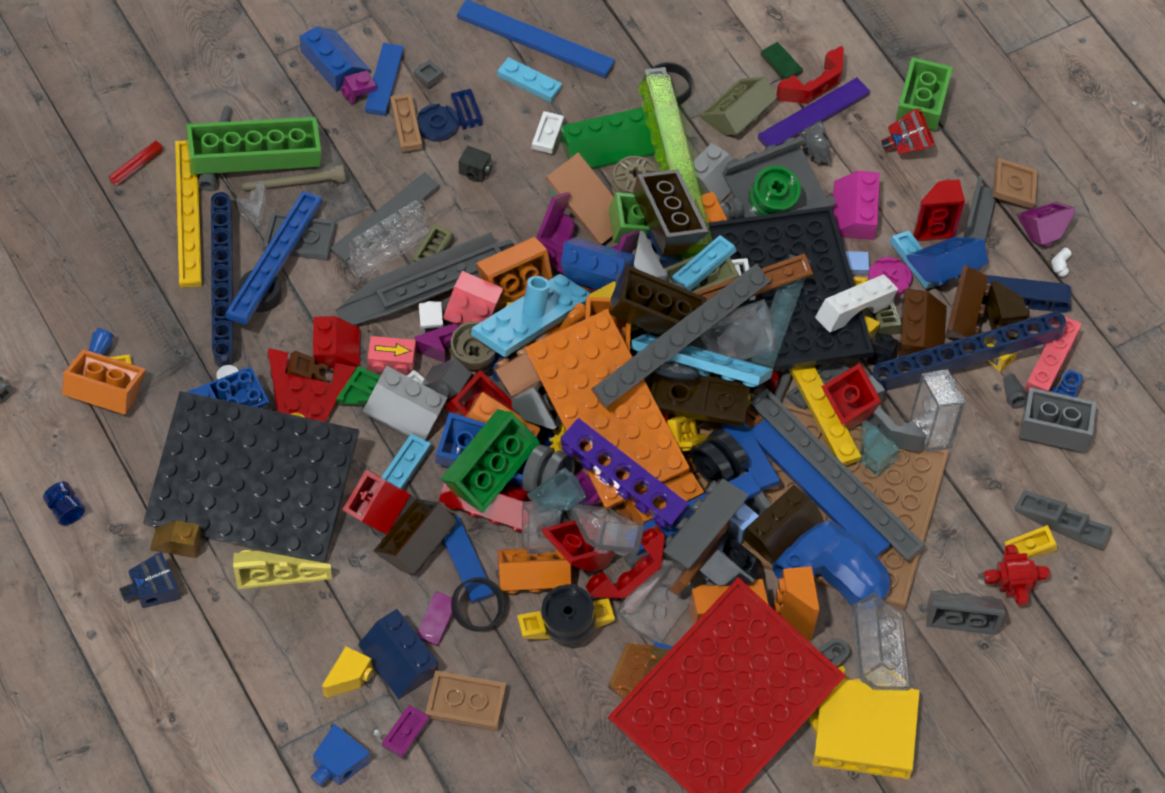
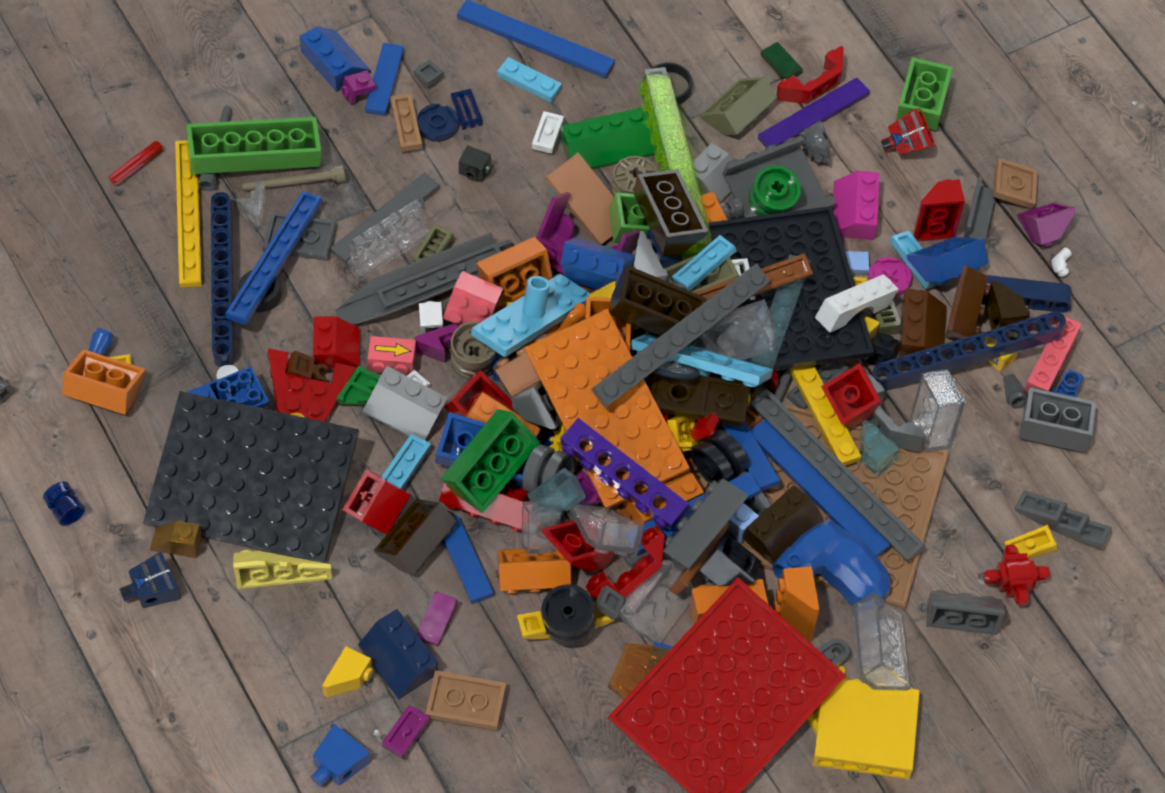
(447, 378): dark grey brick -> none
(499, 595): black tyre -> none
(609, 602): none -> dark grey plate
(704, 427): none -> red plate

